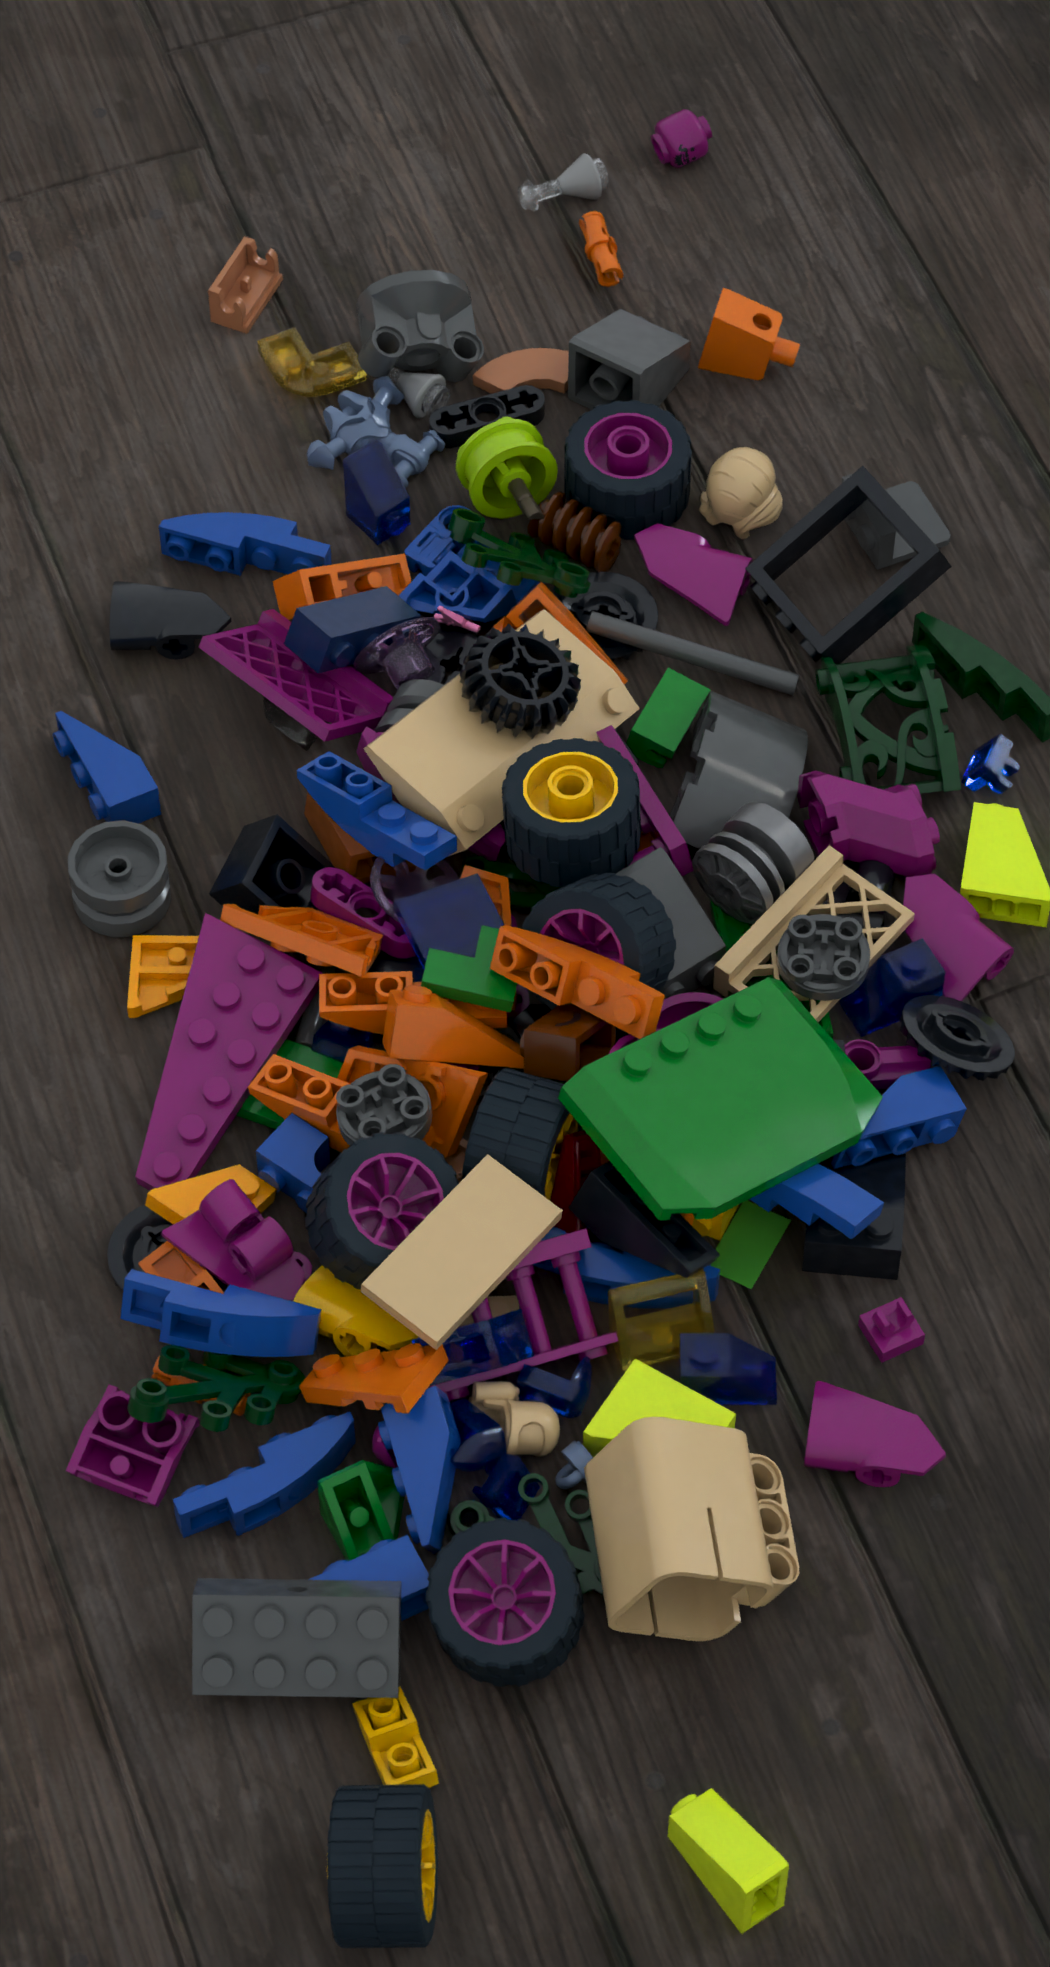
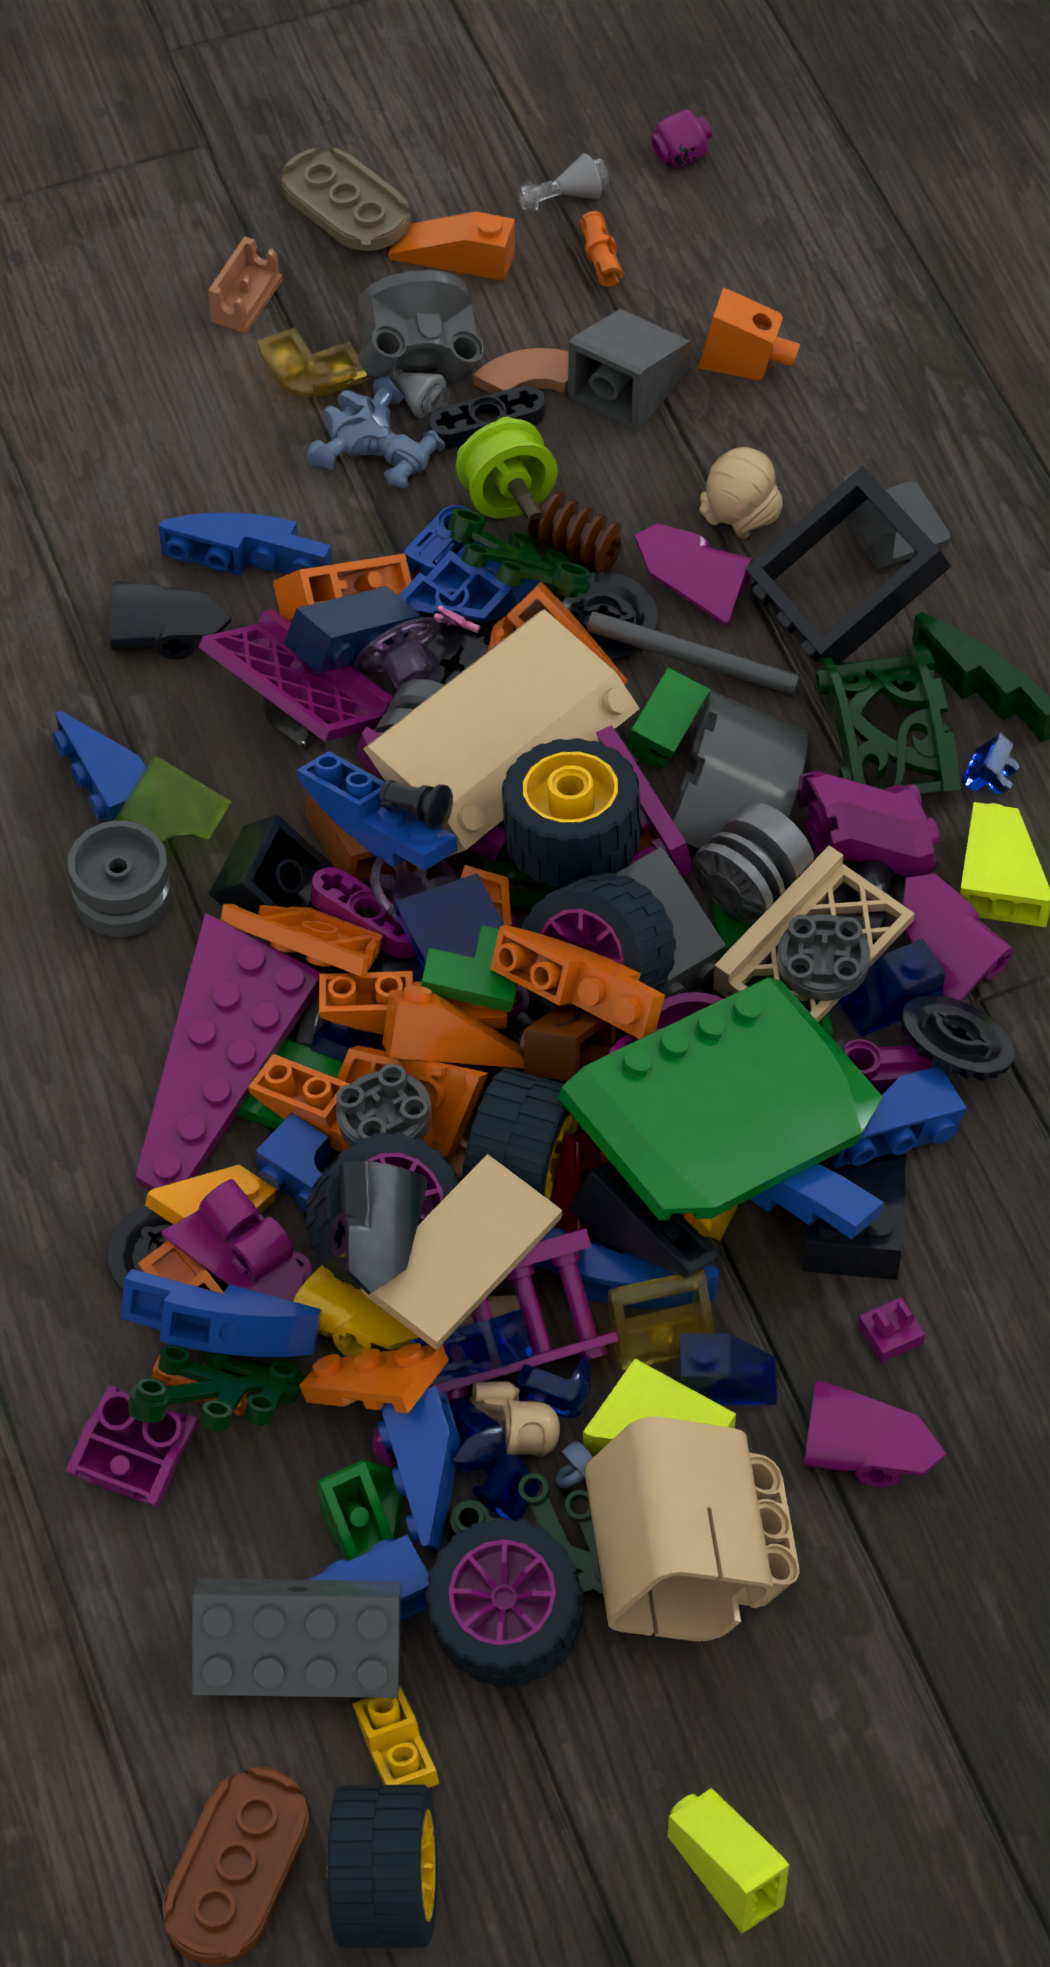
(158, 971): light orange wing -> none
(173, 803): none -> clear neon green tile
(235, 1866): none -> dark orange tile
(285, 1476): blue slope -> none
(346, 199): none -> dark tan tile
(375, 493): clear blue slope -> none
(376, 1220): none -> black panel
(425, 803): none -> black pin
(460, 243): none -> orange slope
(512, 691): black gear -> none
(629, 465): black wheel -> none
(749, 1243): bright green sticker -> none

